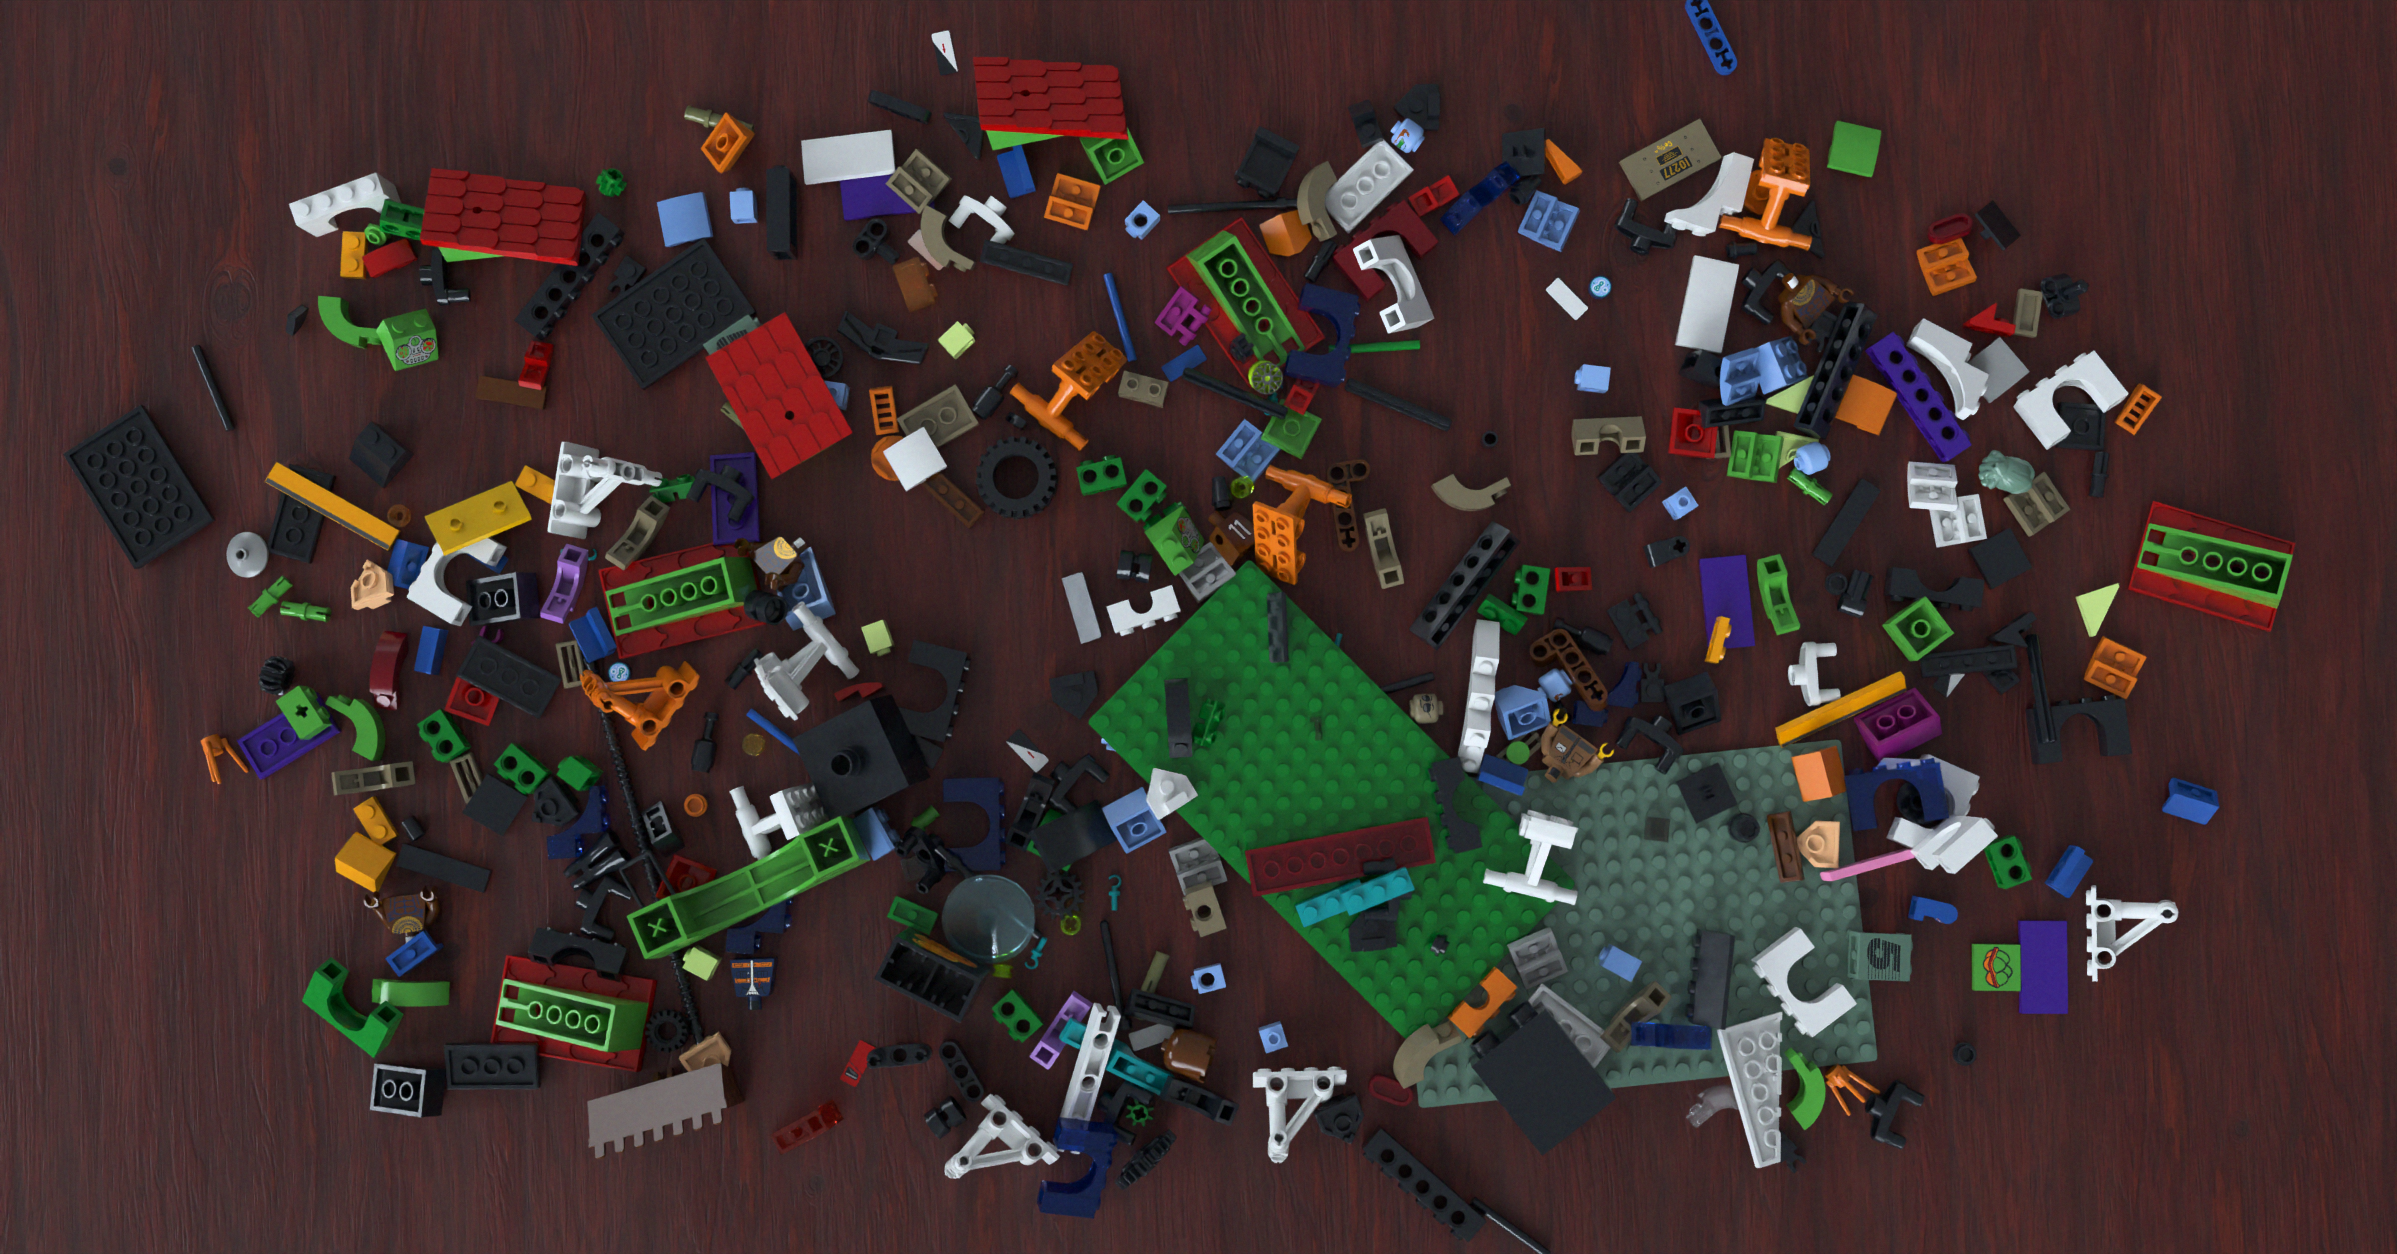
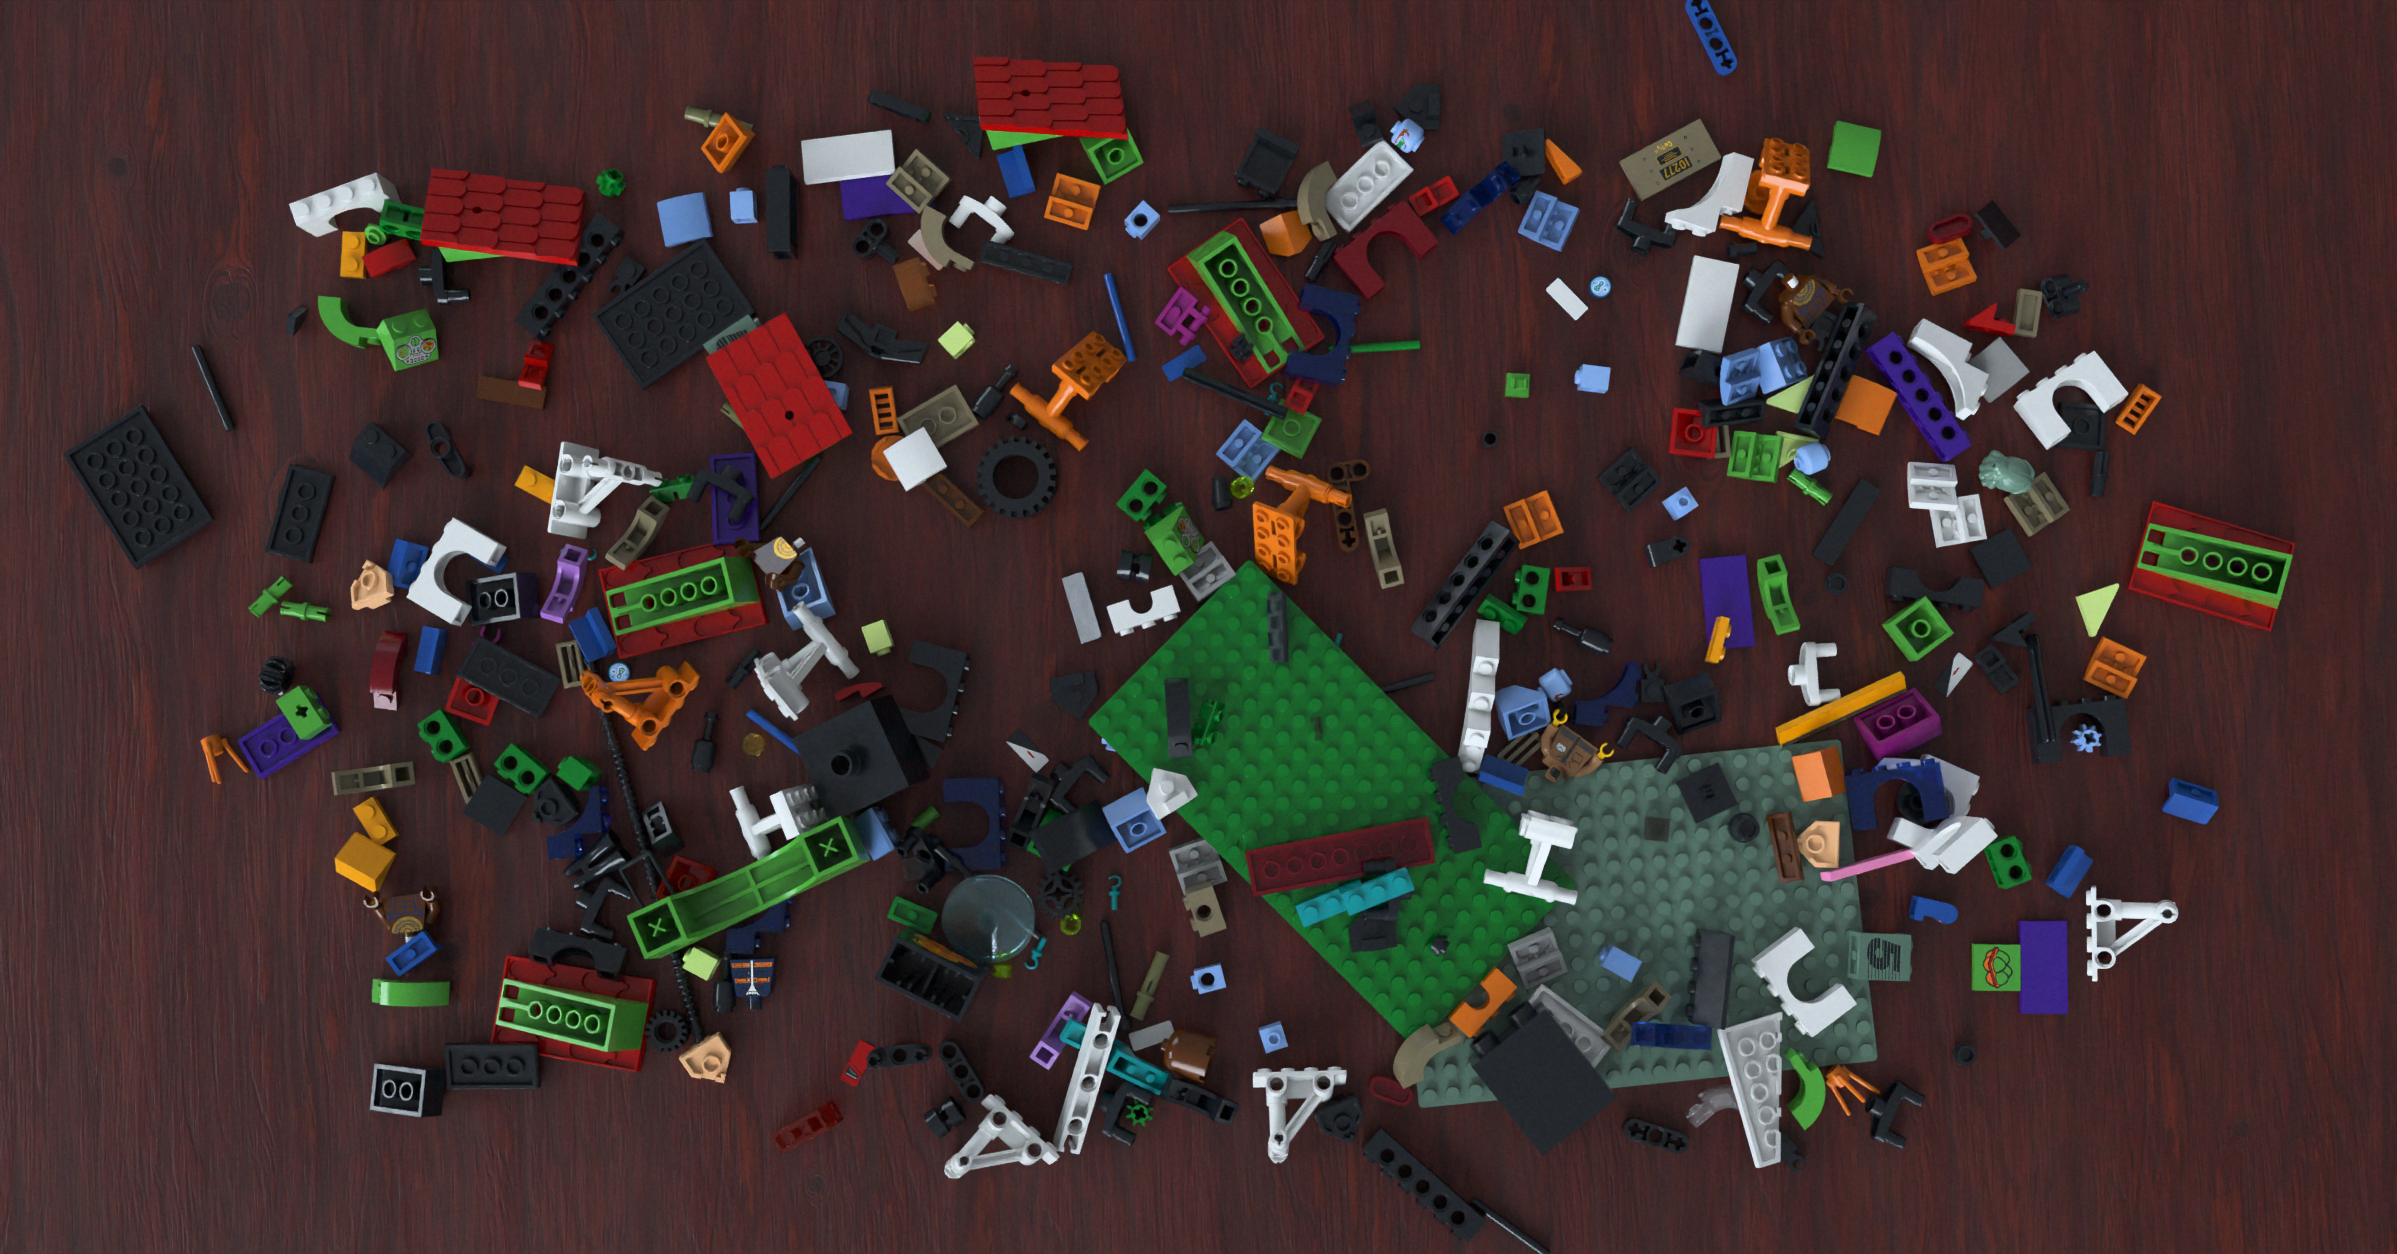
(255, 554): light grey dish -> none
(327, 999): green arch -> none
(332, 506): light orange tile -> none
(368, 724): bright green arch -> none
(392, 515): clear orange plate -> none
(413, 828): black hinge -> none
(444, 867): black tile -> none
(452, 459): none -> black connector
(478, 518): yellow plate -> none
(661, 1105): piece -> none
(695, 805): orange plate -> none
(723, 990): none -> black piece
(765, 607): black wheel -> none
(789, 493): none -> black bar
(944, 53): sticker -> none
(1022, 1011): green brick -> none
(1082, 1196): clear blue arch -> none
(1102, 481): green brick -> none
(1143, 389): dark tan brick -> none
(1145, 1159): black gear -> none
(1160, 1009): black slope -> none
(1232, 536): reddish brown torso -> none
(1265, 376): wheel -> none
(1391, 257): white arch -> none
(1398, 404): black axle -> none
(1425, 708): dark tan head -> none
(1465, 499): dark tan arch -> none
(1517, 385): none -> bright green tile
(1517, 752): bright green tile -> none
(1534, 519): none -> orange slope
(1573, 671): reddish brown beam -> none
(1625, 431): dark tan arch -> none
(1627, 623): black plate -> none
(1637, 1136): none -> black beam
(1853, 600): black piece -> none
(1968, 661): black tile -> none
(2091, 735): none -> light blue gear

